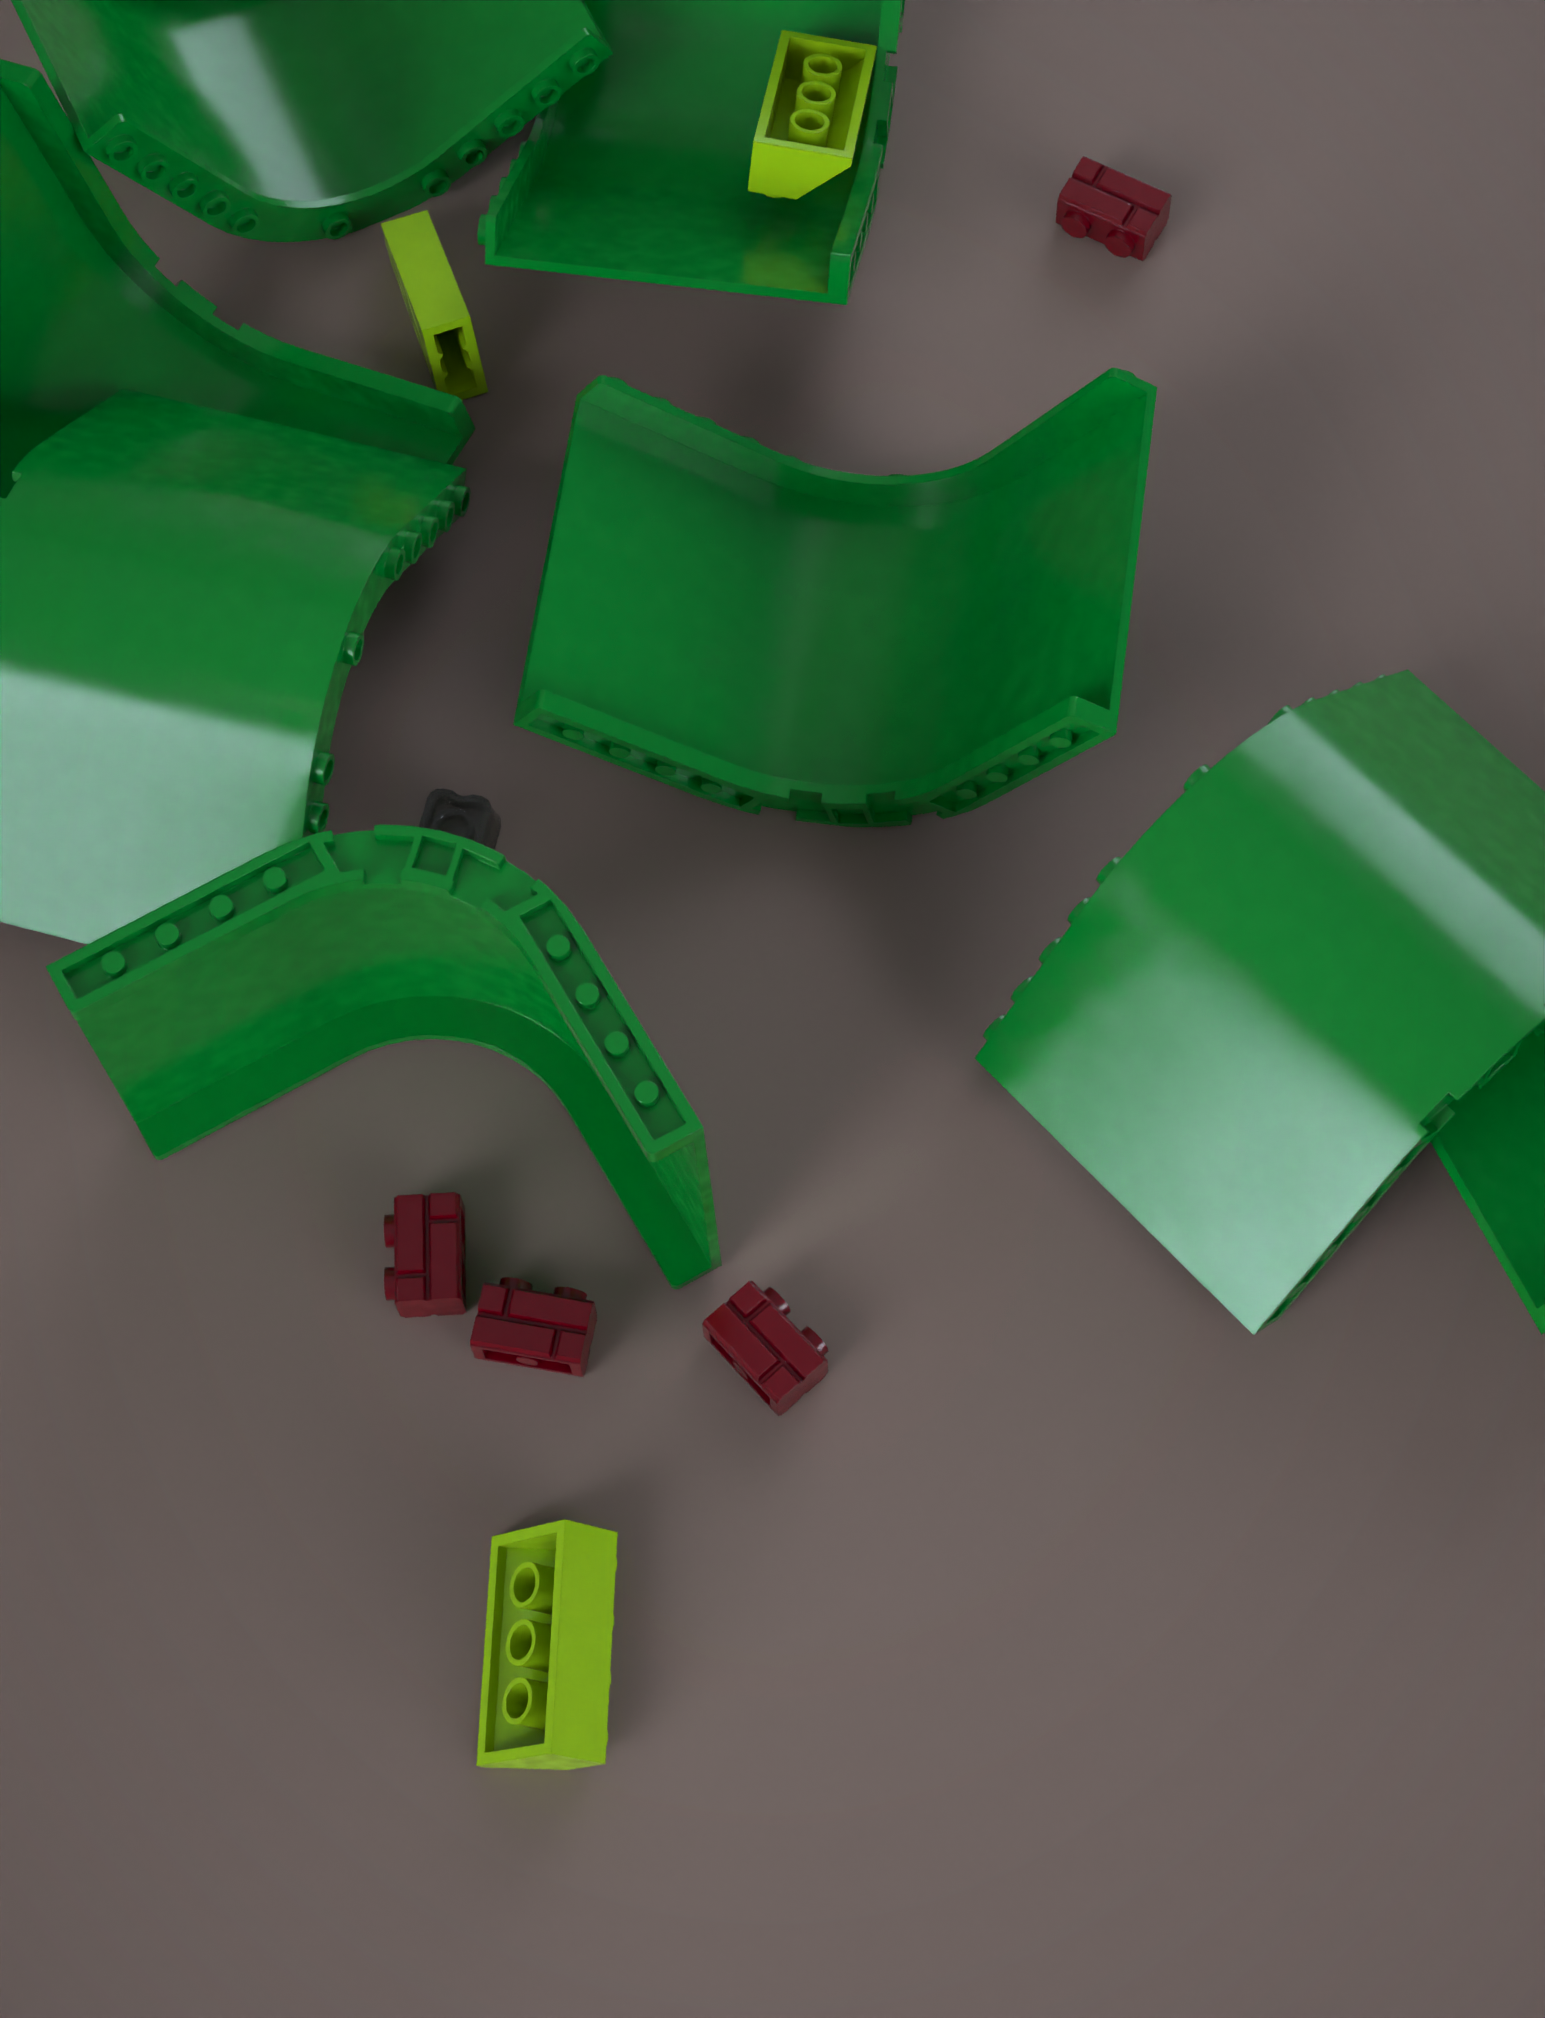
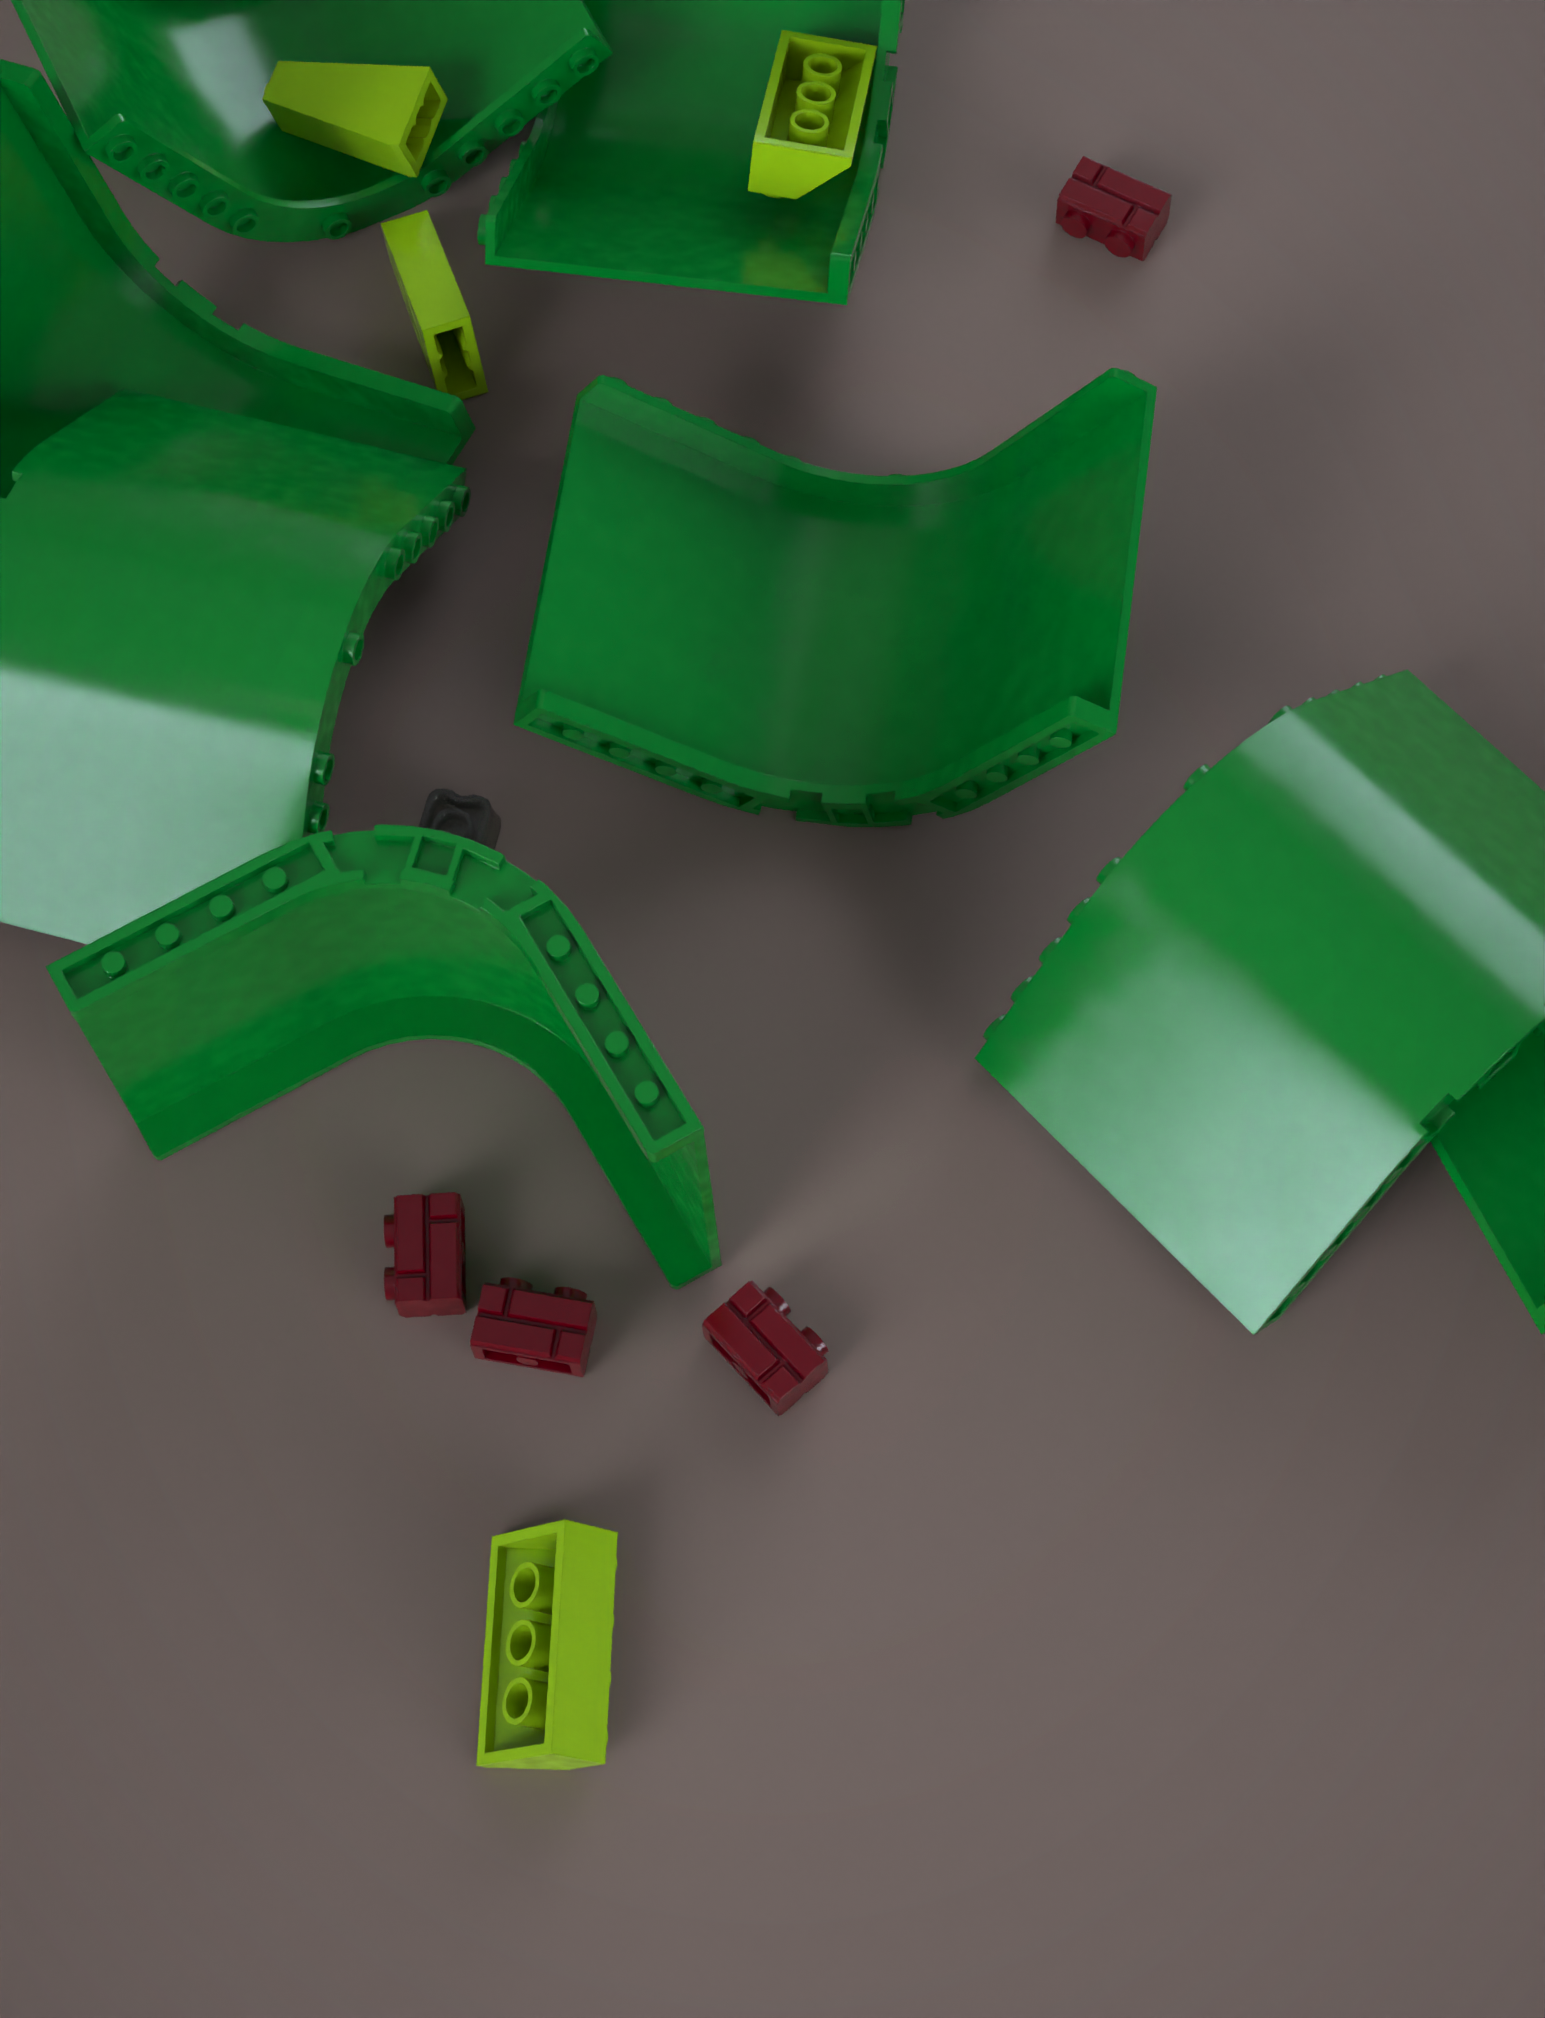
(359, 109): none -> lime slope

